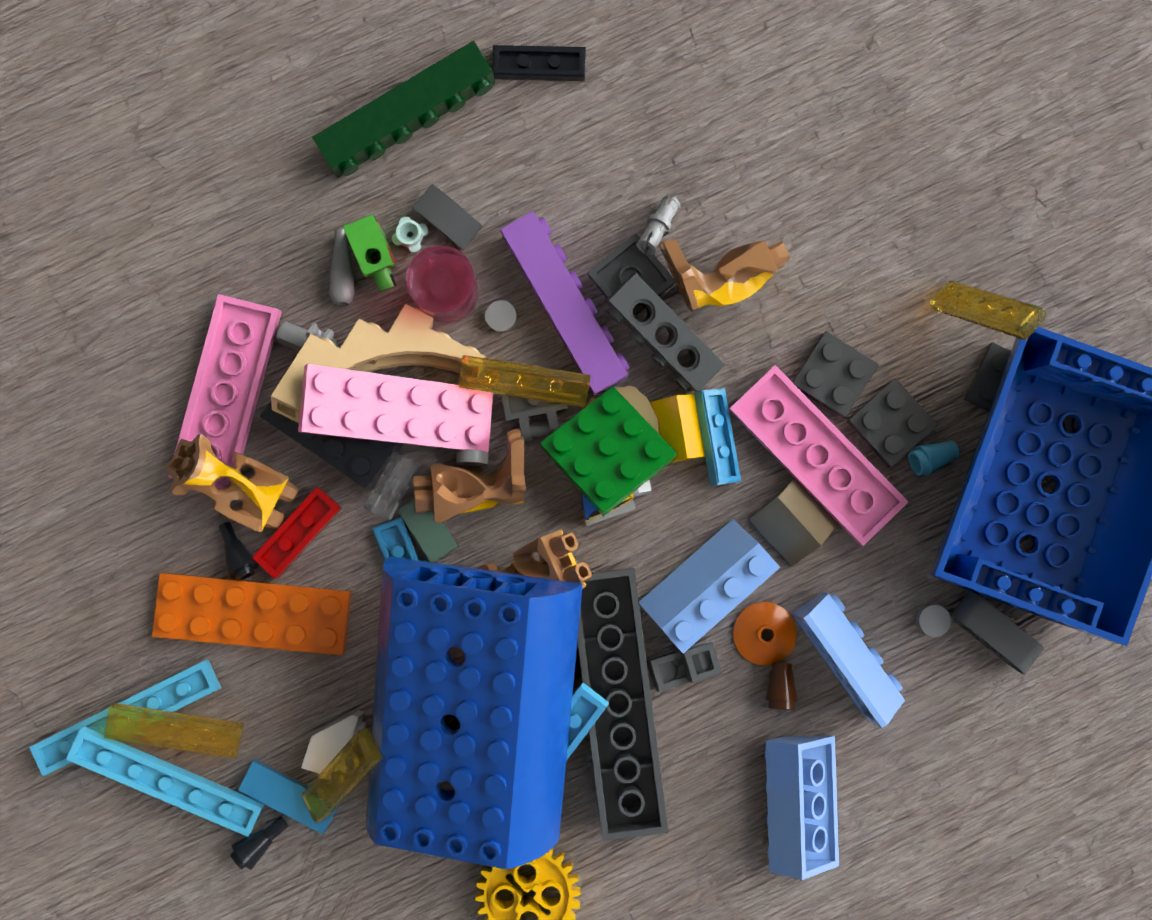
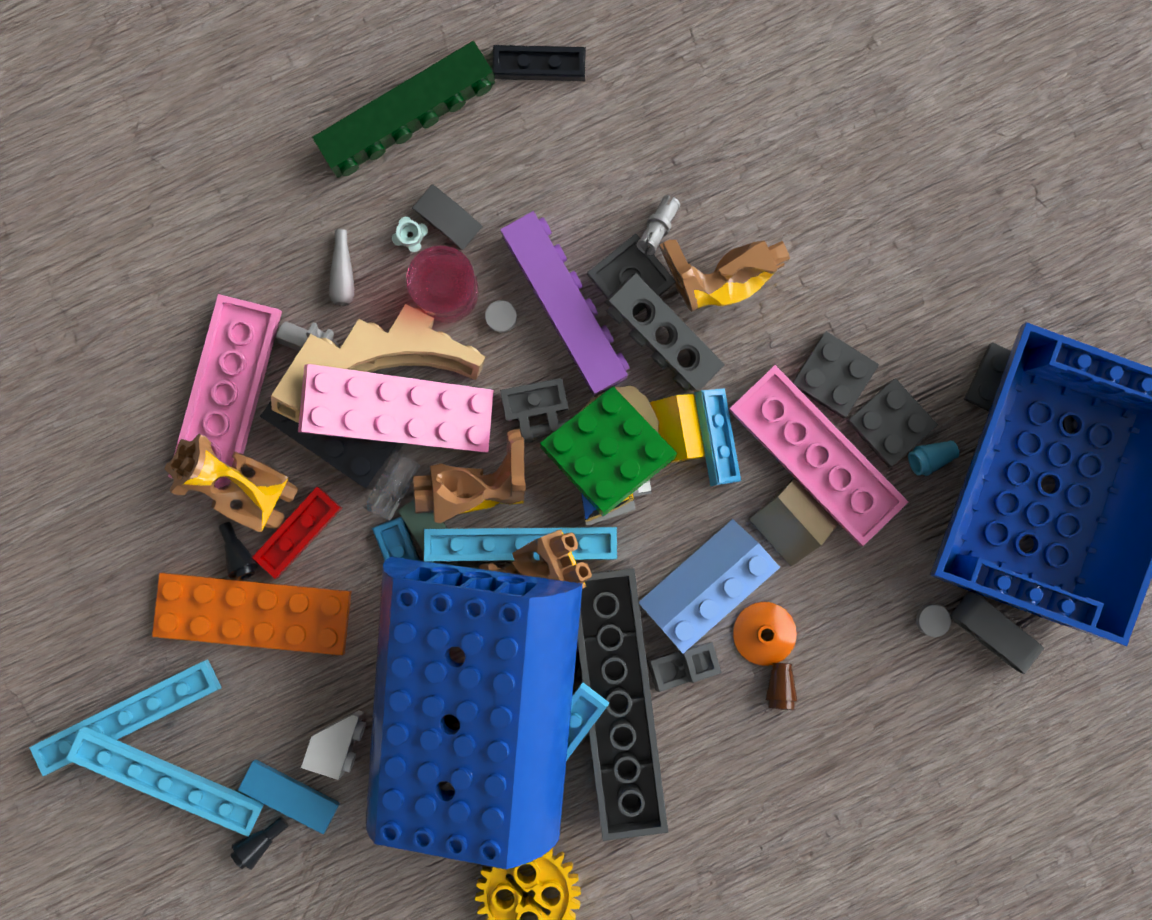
(173, 730): clear yellow plate -> none
(342, 775): clear yellow tile -> none
(366, 239): bright green torso -> none
(472, 458): light grey tile -> none
(500, 543): none -> medium azure plate
(524, 381): clear yellow tile -> none
(801, 805): light blue slope -> none
(849, 658): light blue slope -> none
(989, 309): clear yellow tile -> none

